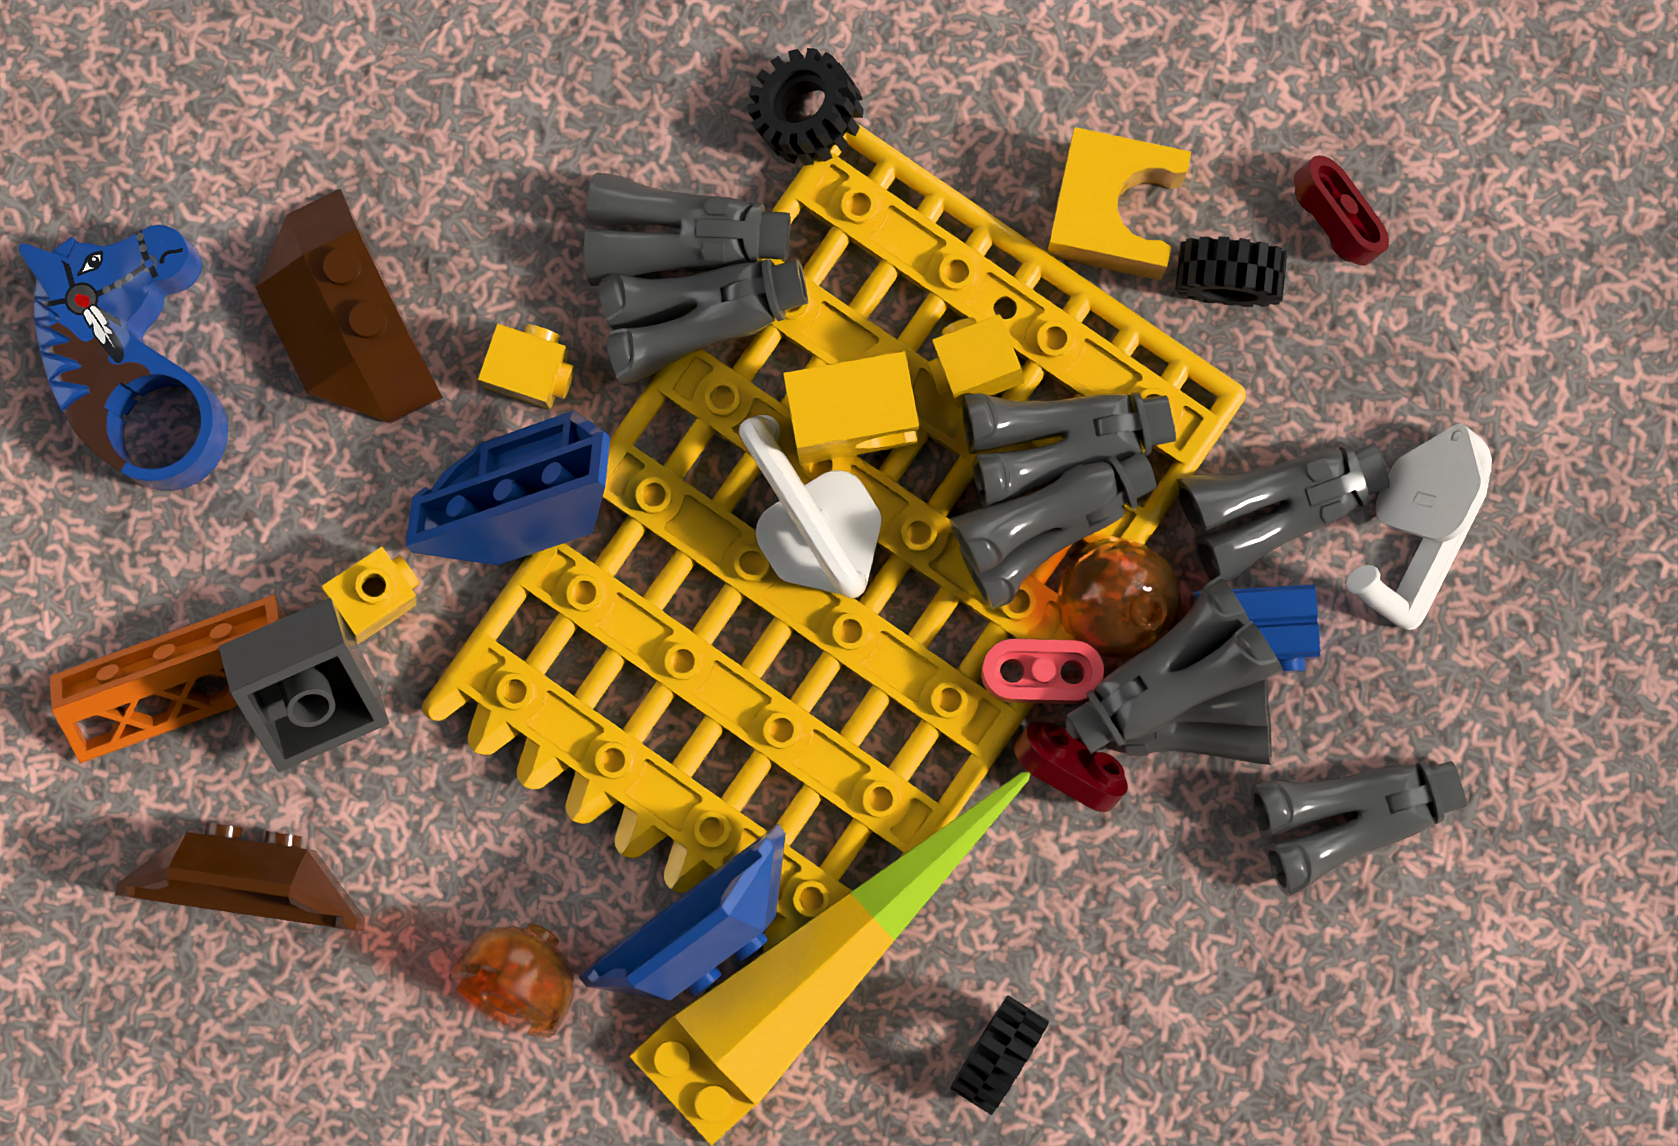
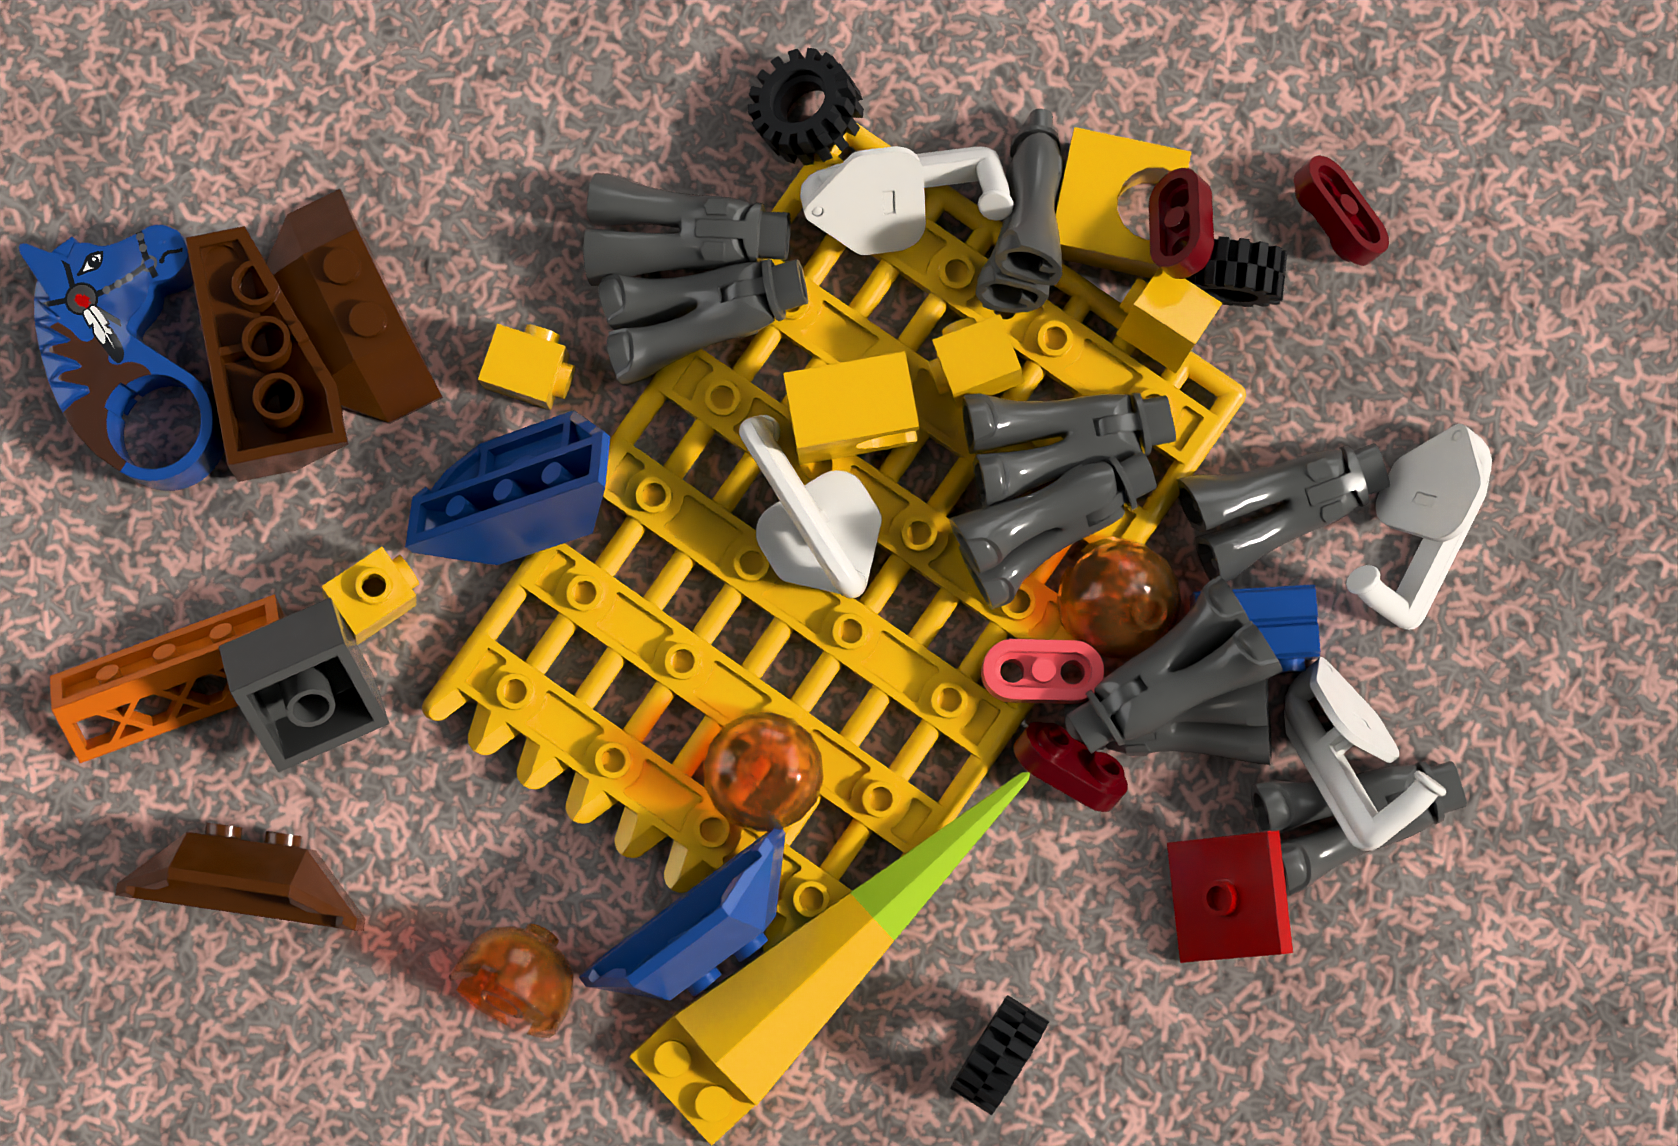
(266, 376): none -> reddish brown wedge
(763, 771): none -> clear orange cylinder
(879, 197): none -> white piece
(1028, 245): none -> dark grey piece
(1166, 317): none -> yellow brick
(1181, 223): none -> dark red plate
(1230, 897): none -> red plate
(1325, 759): none -> white piece

